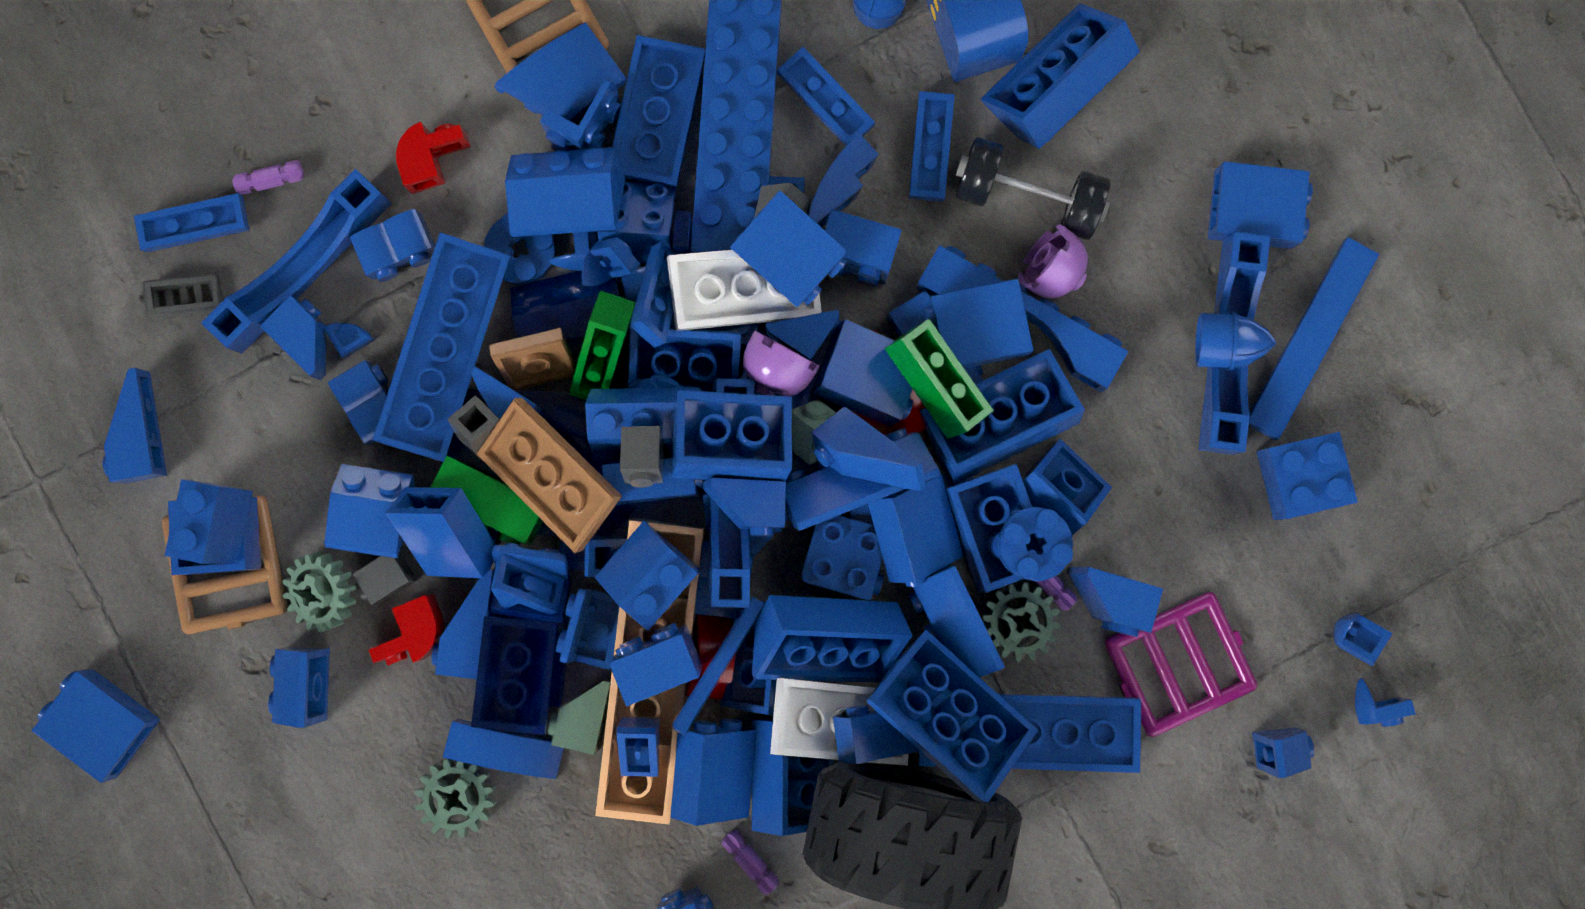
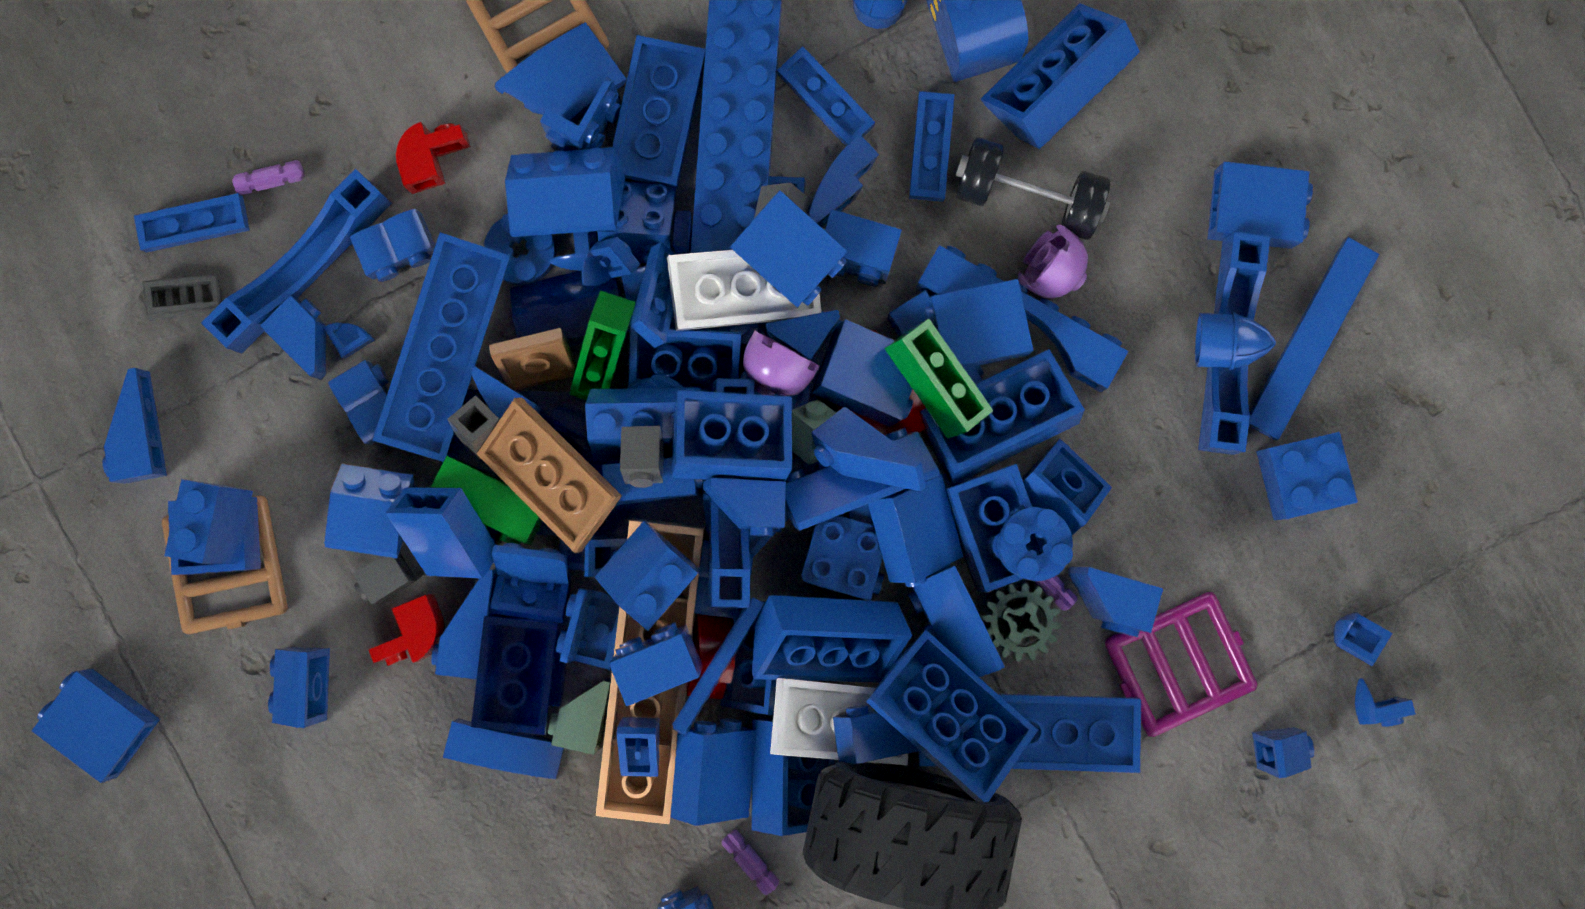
(319, 591): sand green gear -> none
(468, 804): sand green gear -> none
(527, 585): blue slope -> none

